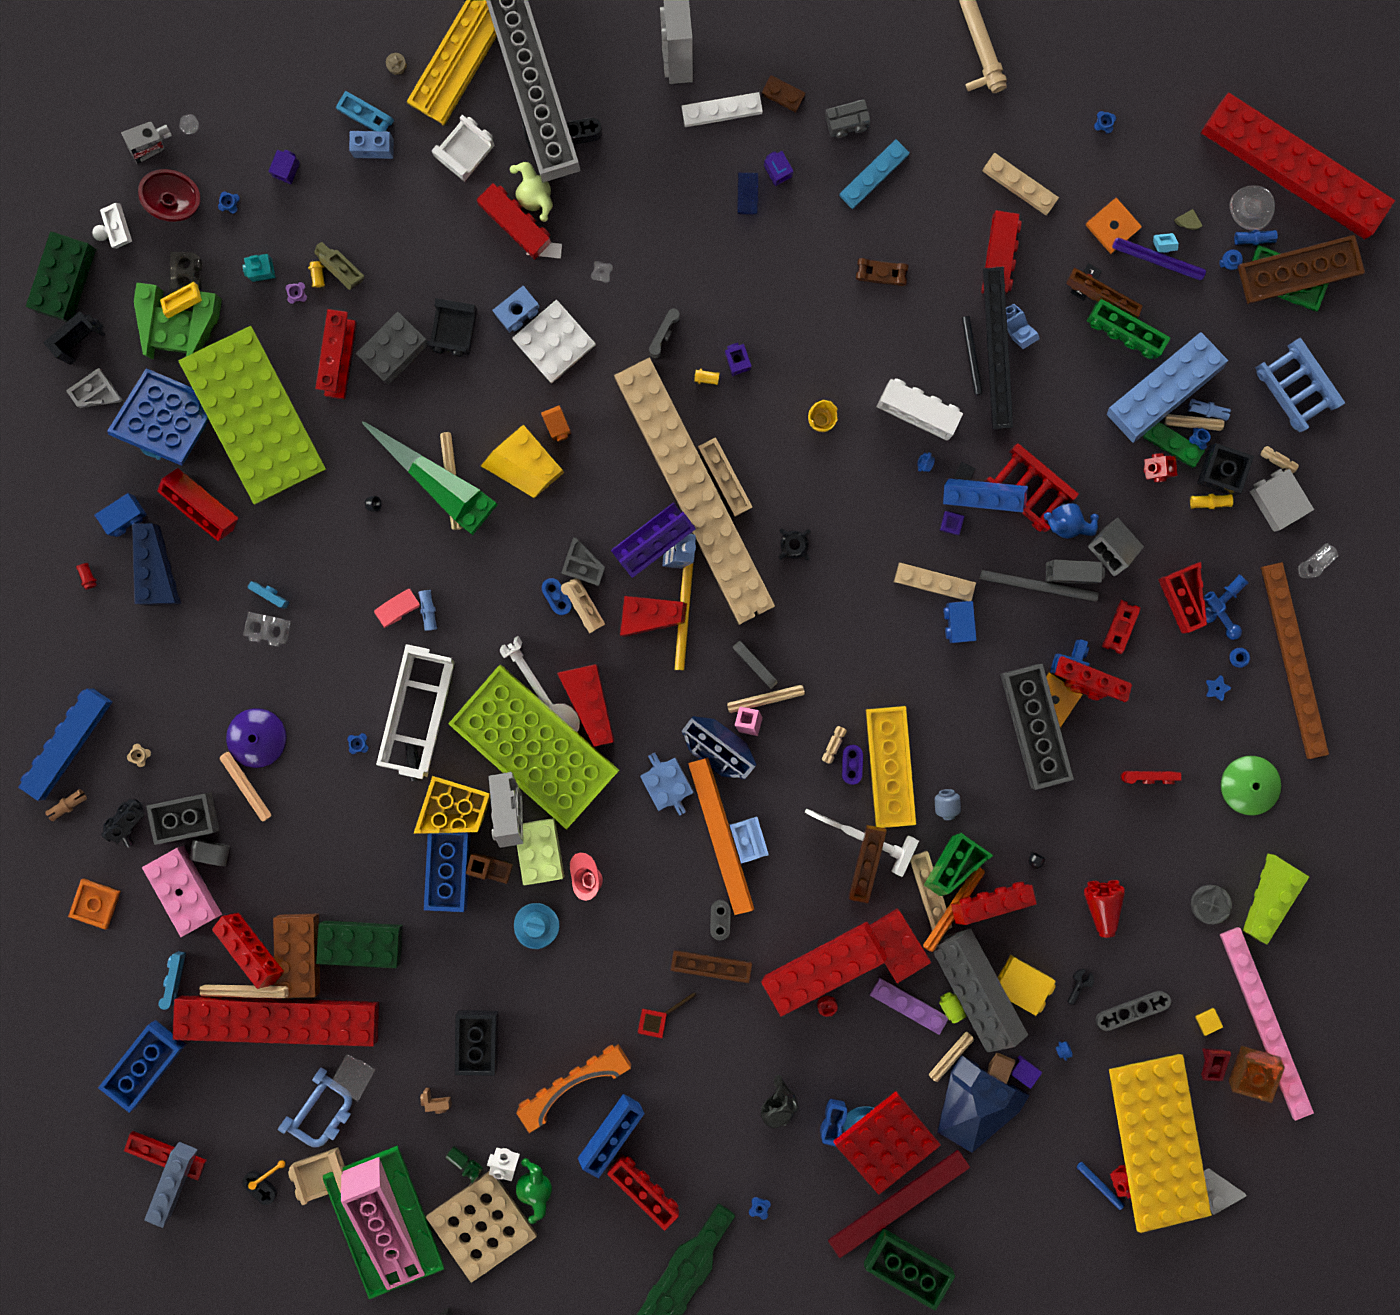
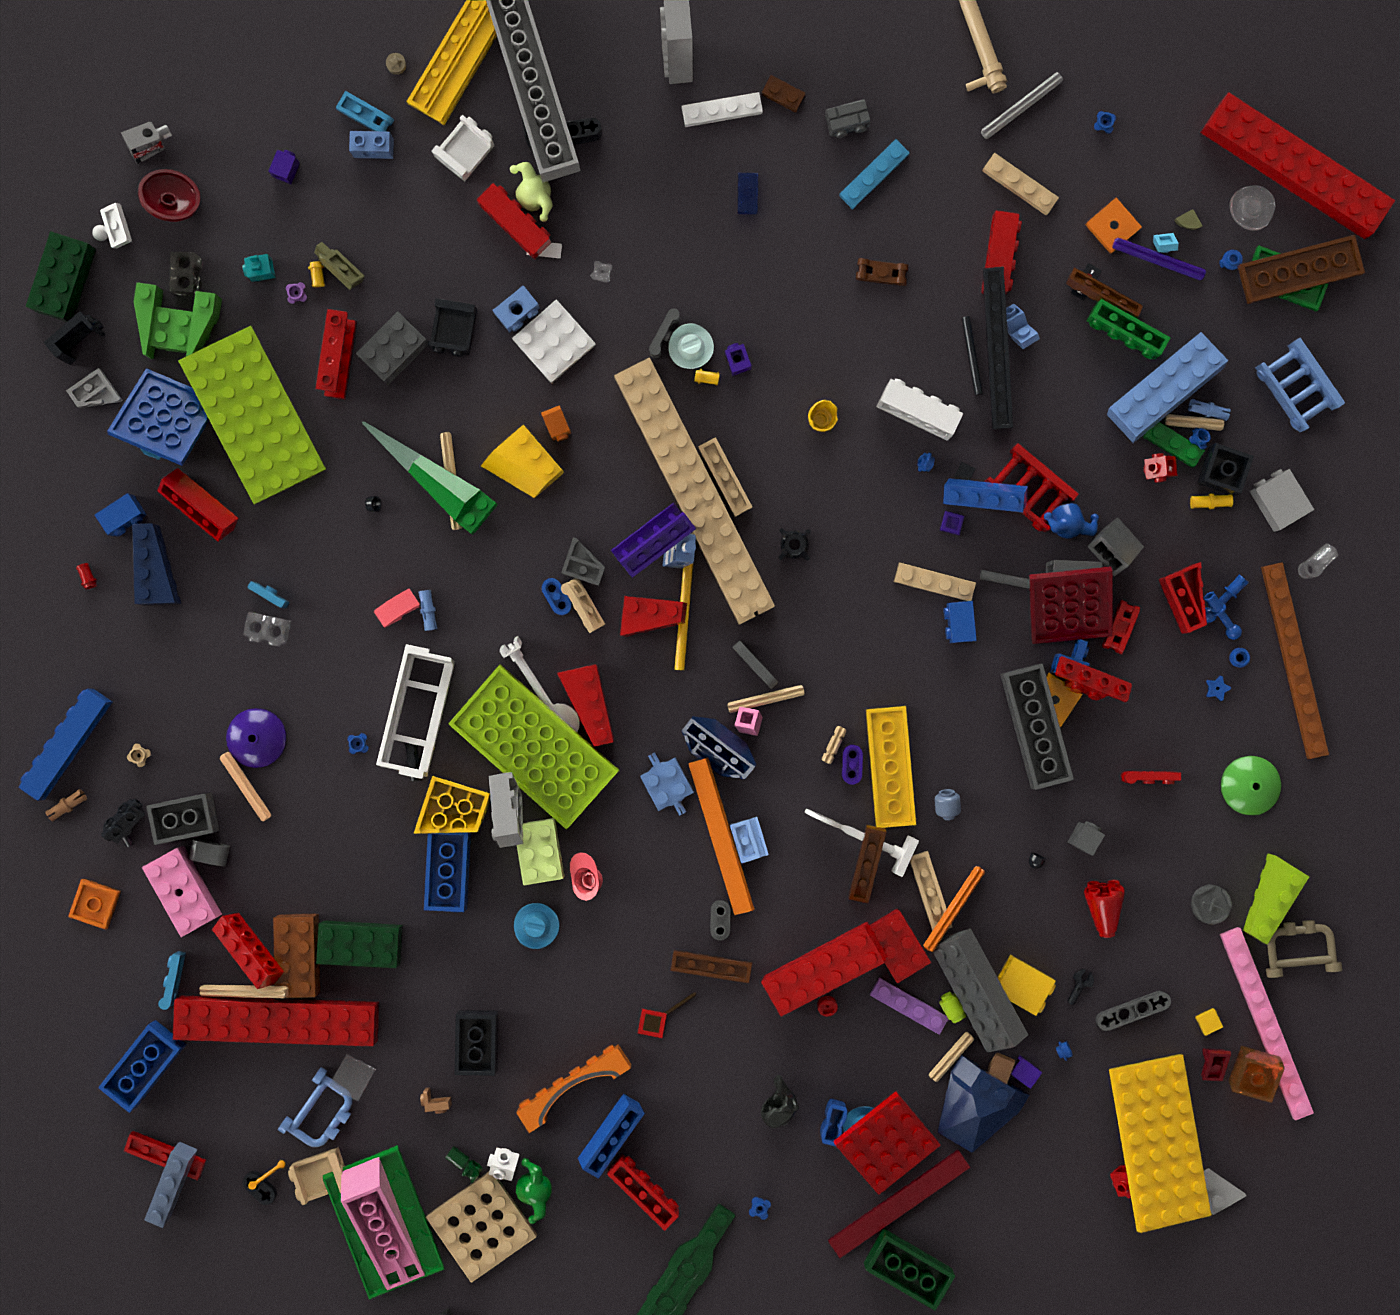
(181, 300): yellow tile -> none
(189, 129): clear plate -> none
(224, 198): blue plate -> none
(489, 867): reddish brown brick -> none
(690, 346): none -> light aqua hat
(778, 167): dark purple brick -> none
(955, 864): green wedge -> none
(993, 904): red brick -> none
(1021, 105): none -> light grey axle
(1071, 605): none -> dark red plate
(1086, 837): none -> dark grey brick
(1100, 1185): blue bar -> none
(1256, 237): blue pin -> none
(1279, 459): tan axle -> none
(1308, 927): none -> dark tan bar

